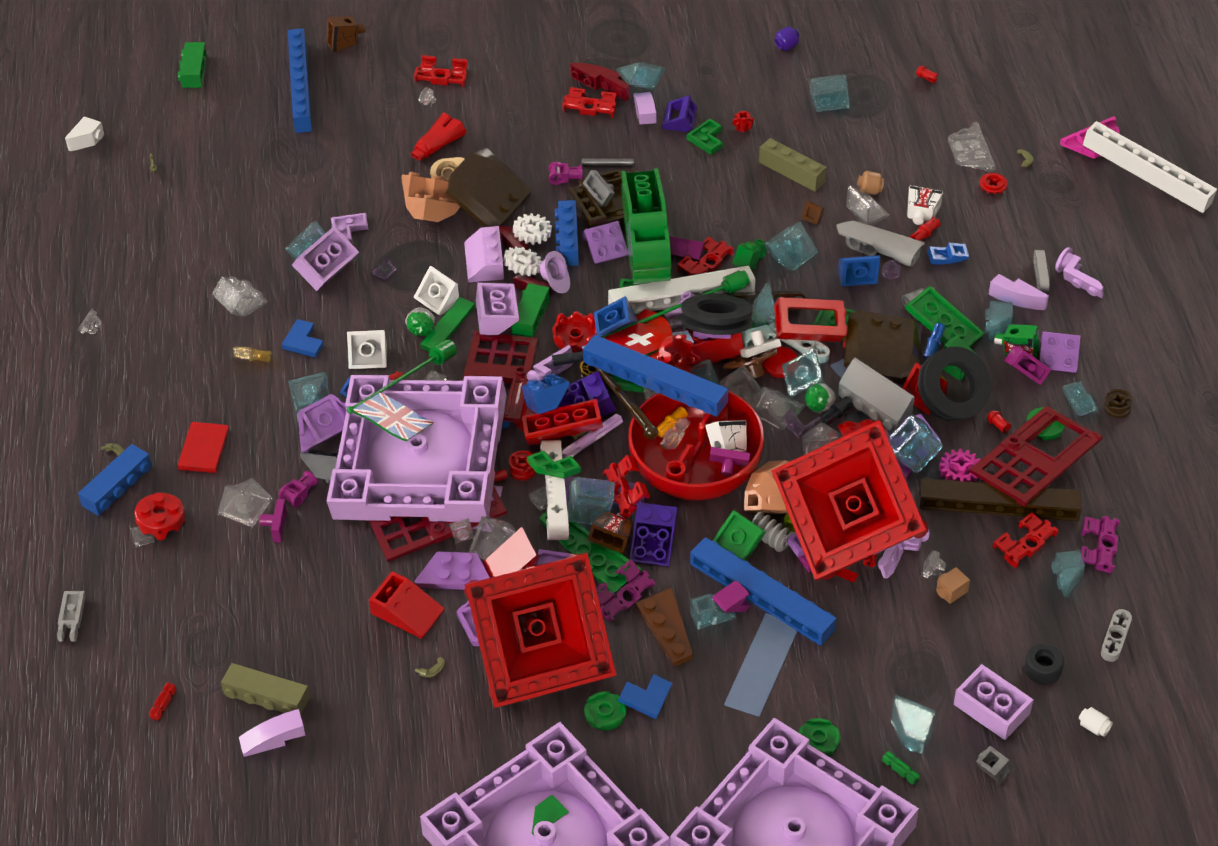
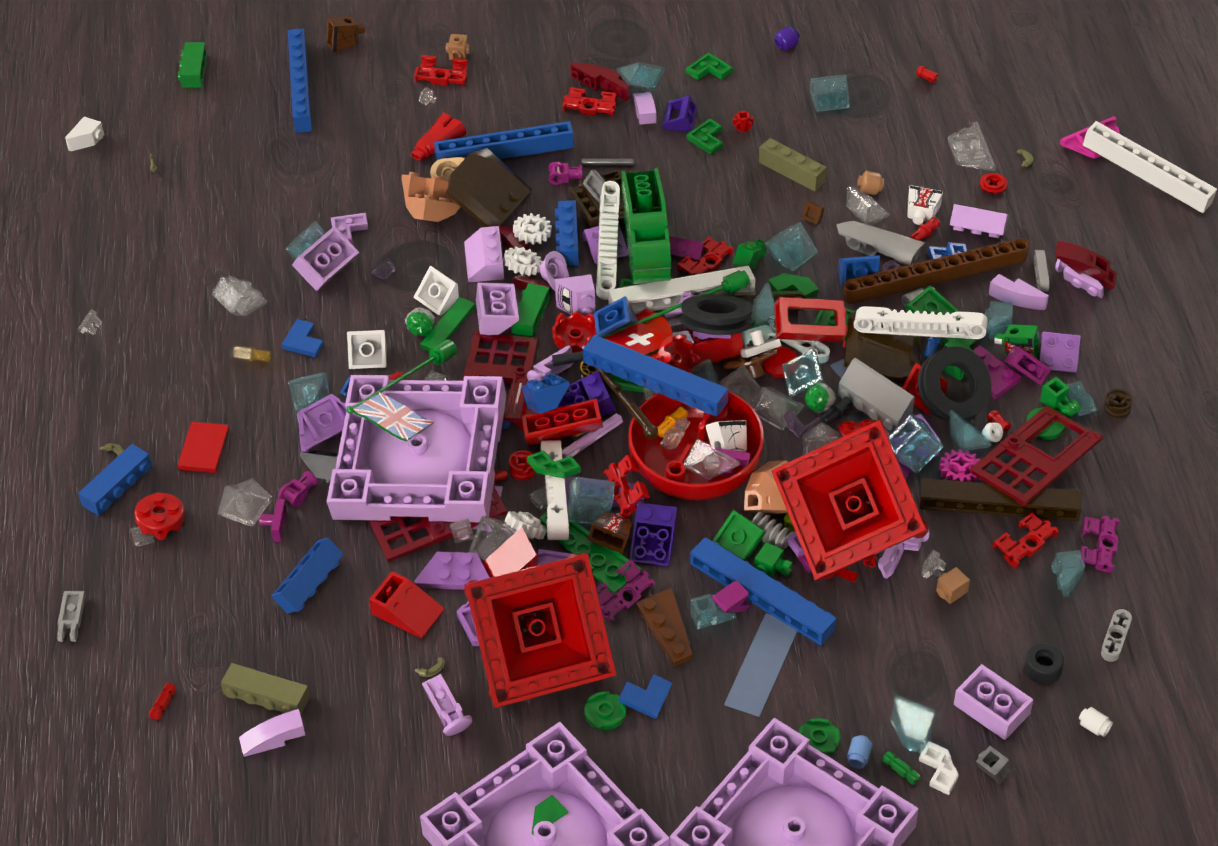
(307, 576): none -> blue brick
(446, 706): none -> lavender piece
(458, 46): none -> medium nougat brick
(511, 142): none -> blue brick
(529, 523): none -> white gear
(575, 294): none -> lavender slope
(607, 239): none -> white gear
(707, 64): none -> green tile
(708, 460): none -> clear slope
(771, 560): none -> green brick
(788, 282): none -> green tile
(859, 751): none -> medium blue brick
(935, 271): none -> reddish brown beam
(940, 759): none -> white tile
(965, 434): none -> clear light blue slope
(970, 326): none -> white gear
(978, 220): none -> lavender slope
(993, 432): none -> white tile
(1001, 375): none -> magenta wing
(1055, 396): none -> green brick
(1086, 261): none -> dark red slope

